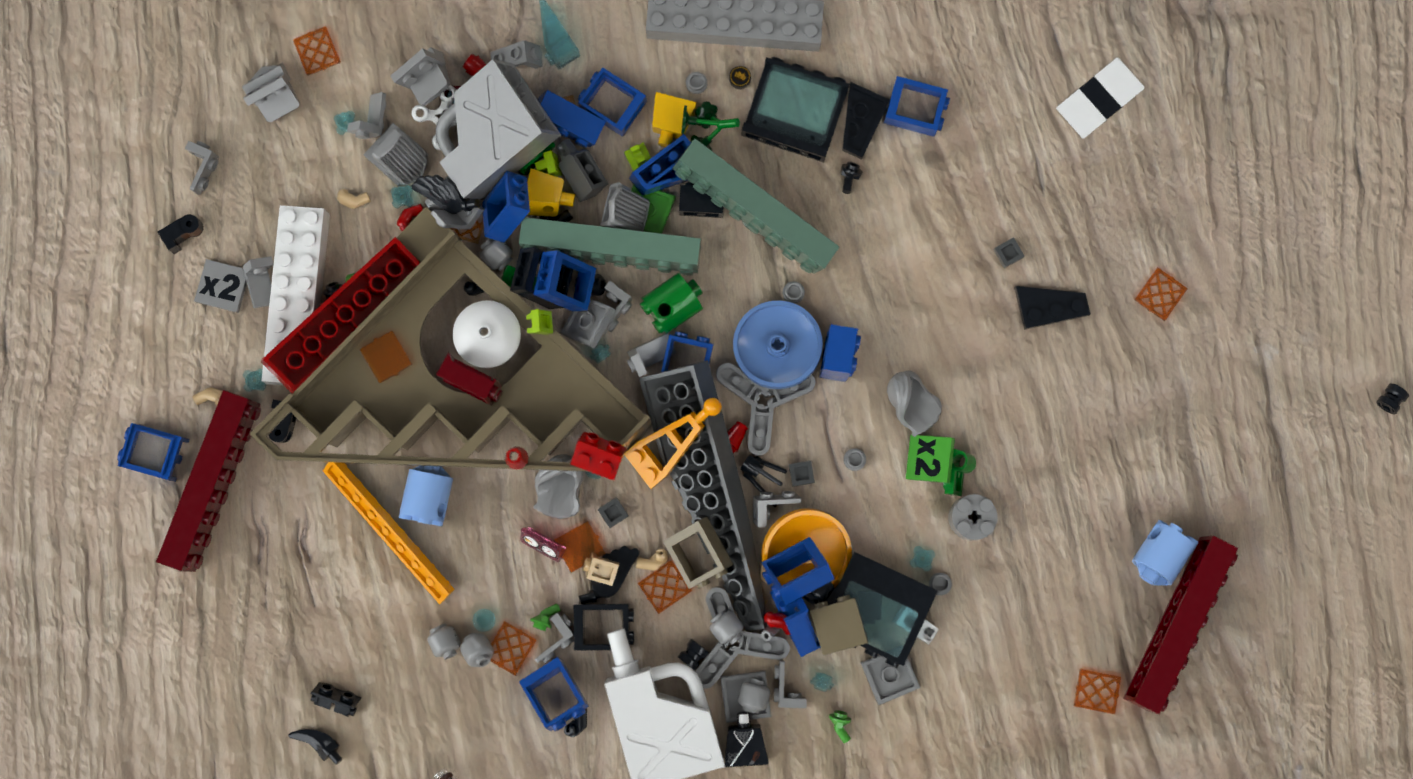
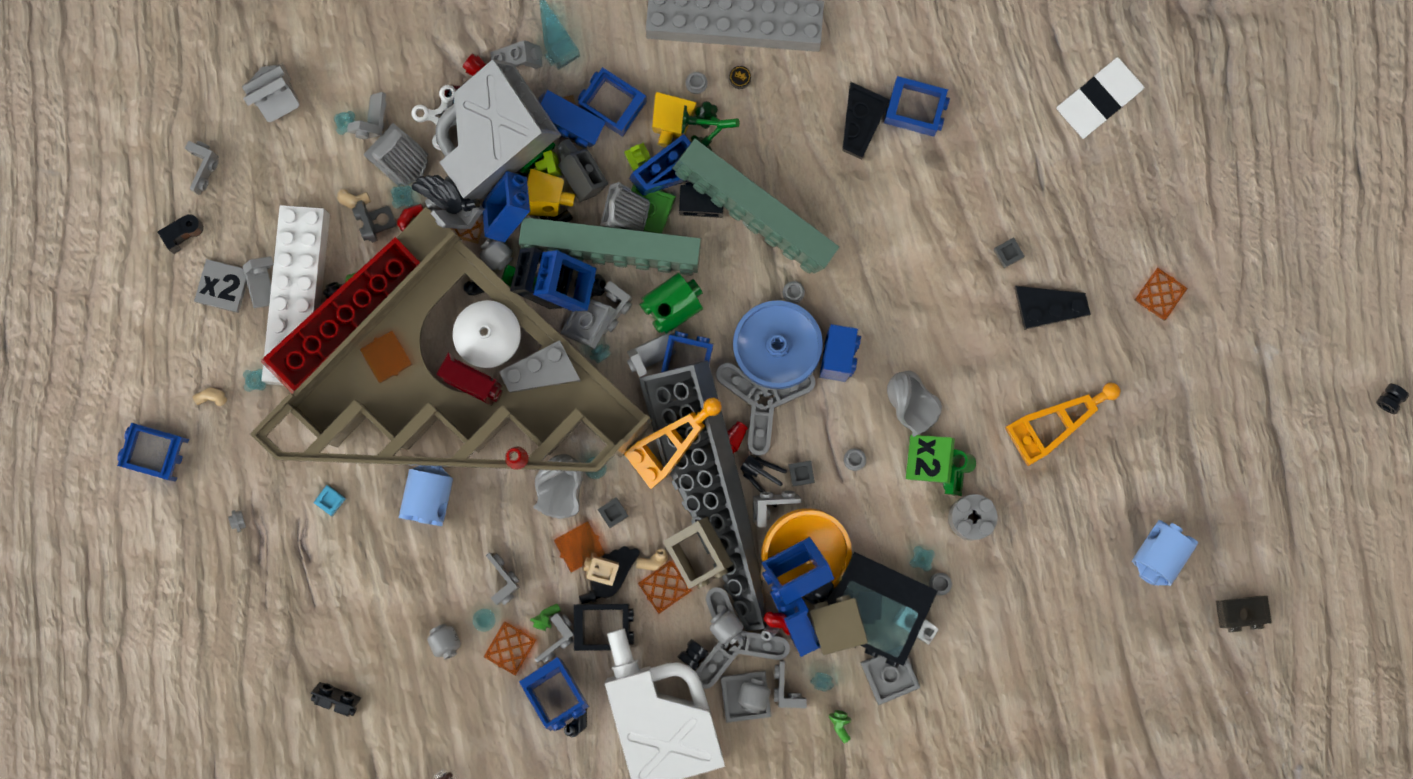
(209, 482): dark red brick -> none
(237, 521): none -> light grey plate
(283, 431): black leg -> none
(310, 35): clear orange window -> none
(321, 742): black bar -> none
(329, 500): none -> medium azure tile
(370, 229): none -> dark grey bracket
(389, 530): light orange plate -> none
(424, 75): light grey piece -> none
(476, 650): light grey head -> none
(505, 595): none -> light grey bracket
(540, 369): none -> light grey wing
(541, 322): lime tile -> none
(542, 544): clear pink slope -> none
(598, 455): red bracket -> none
(745, 743): black torso -> none
(795, 109): clear light blue panel -> none
(850, 171): black plate -> none
(1027, 440): none -> light orange plate
(1079, 687): clear orange window -> none
(1181, 624): dark red brick -> none
(1257, 610): none -> clear smoke brick

